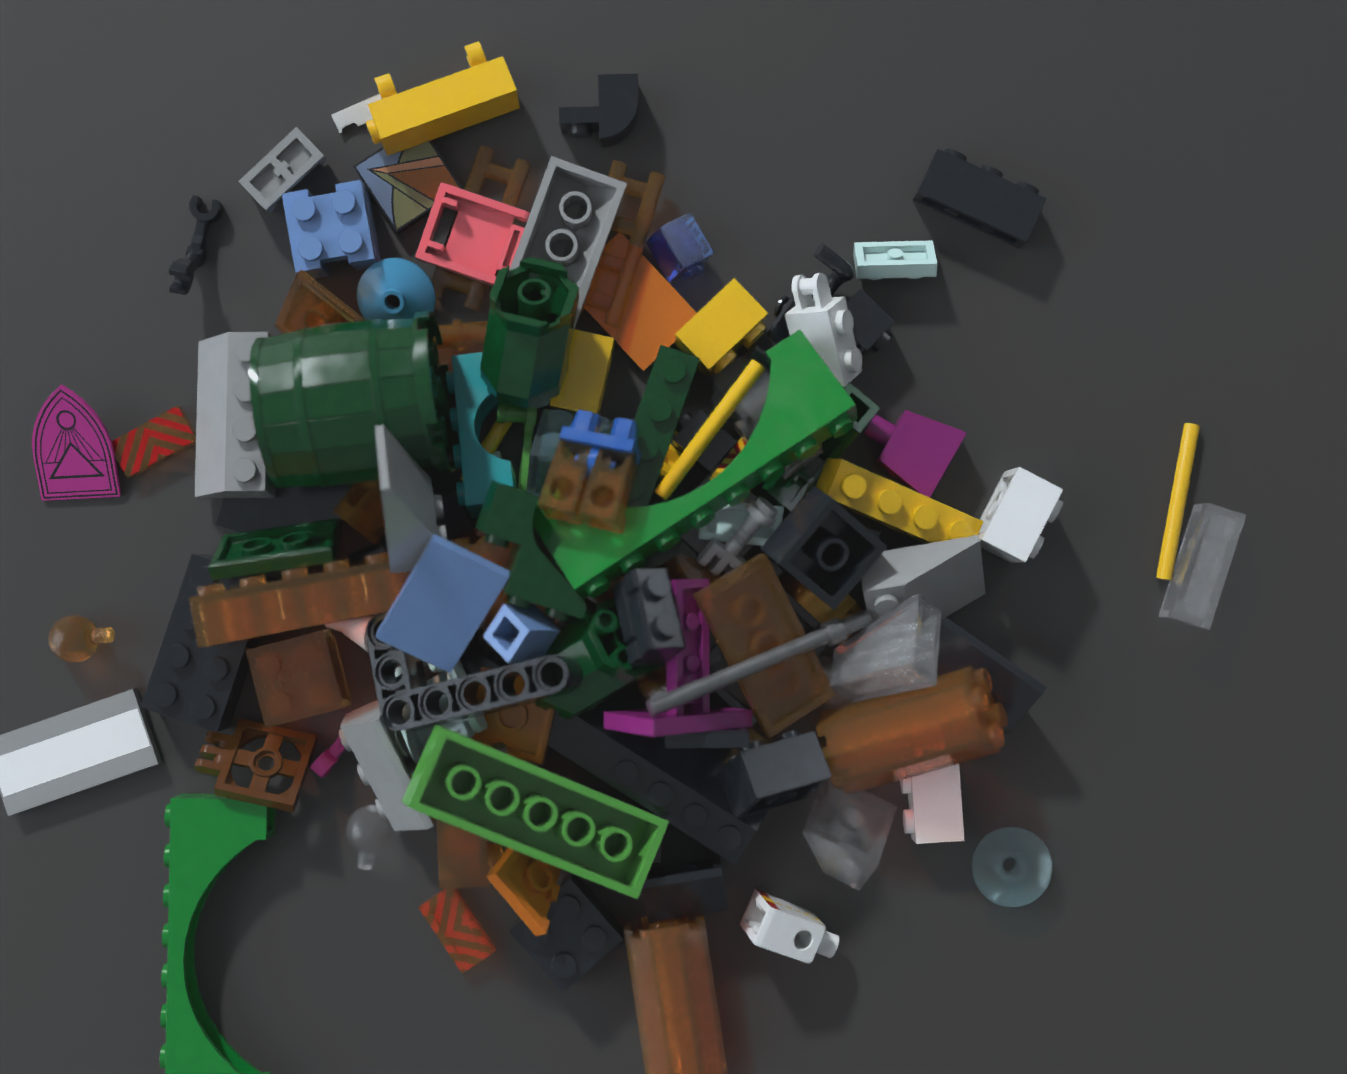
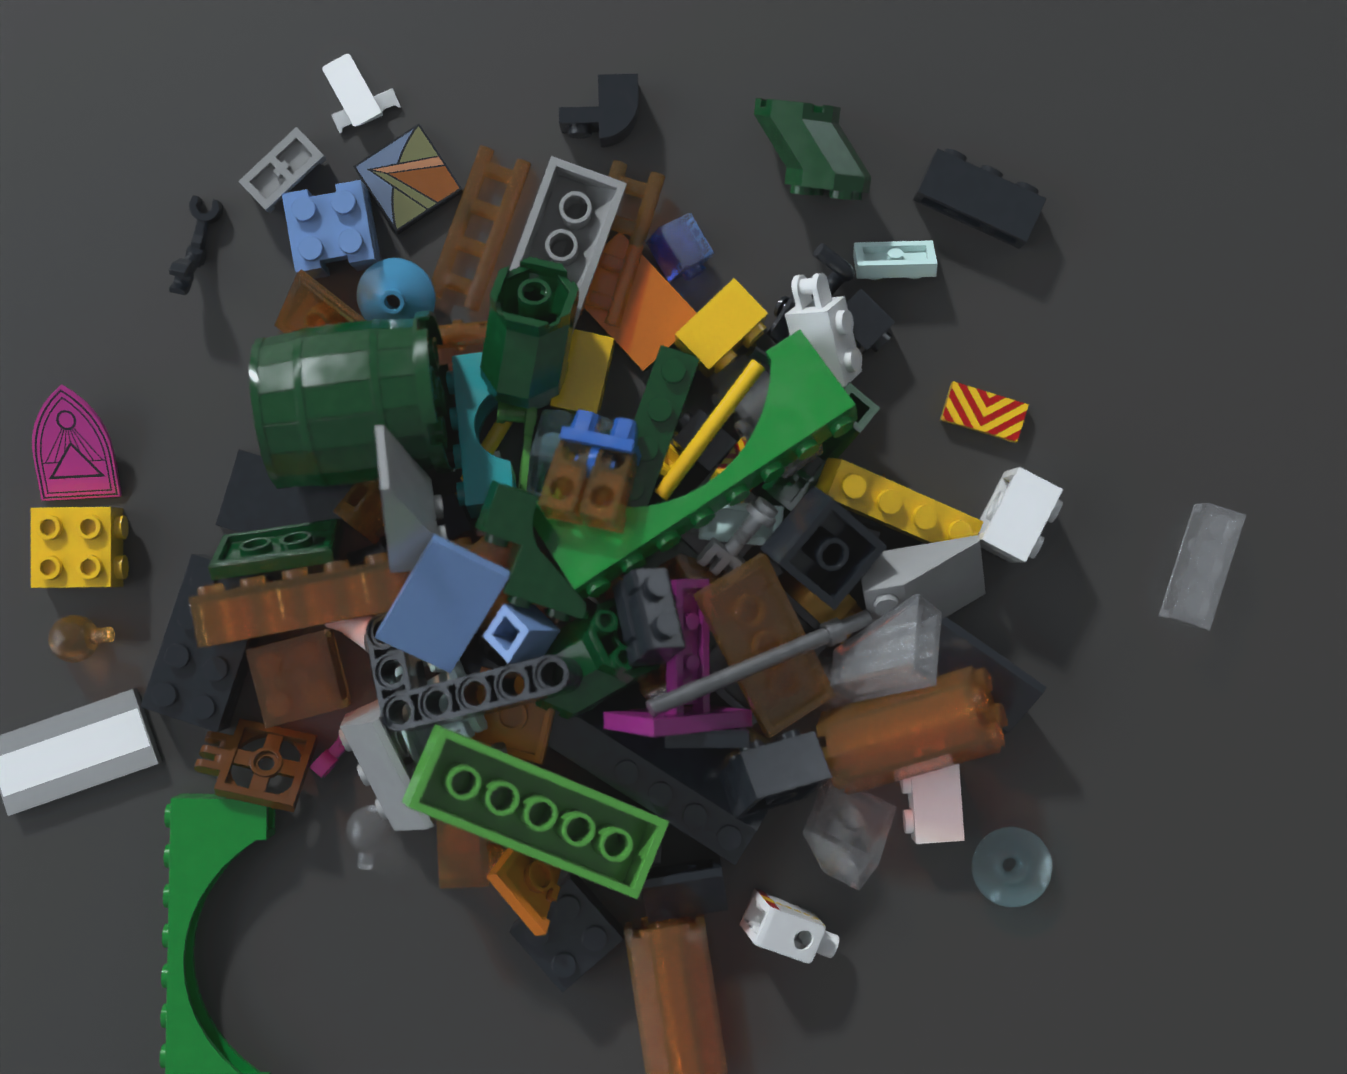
(78, 547): none -> yellow brick
(154, 442): tile -> none
(226, 441): light grey slope -> none
(351, 90): none -> white sticker
(442, 104): yellow brick -> none
(457, 928): clear orange tile -> none
(481, 236): coral container -> none
(813, 148): none -> dark green brick
(914, 449): magenta torso -> none
(984, 412): none -> tile
(1177, 501): yellow piece -> none

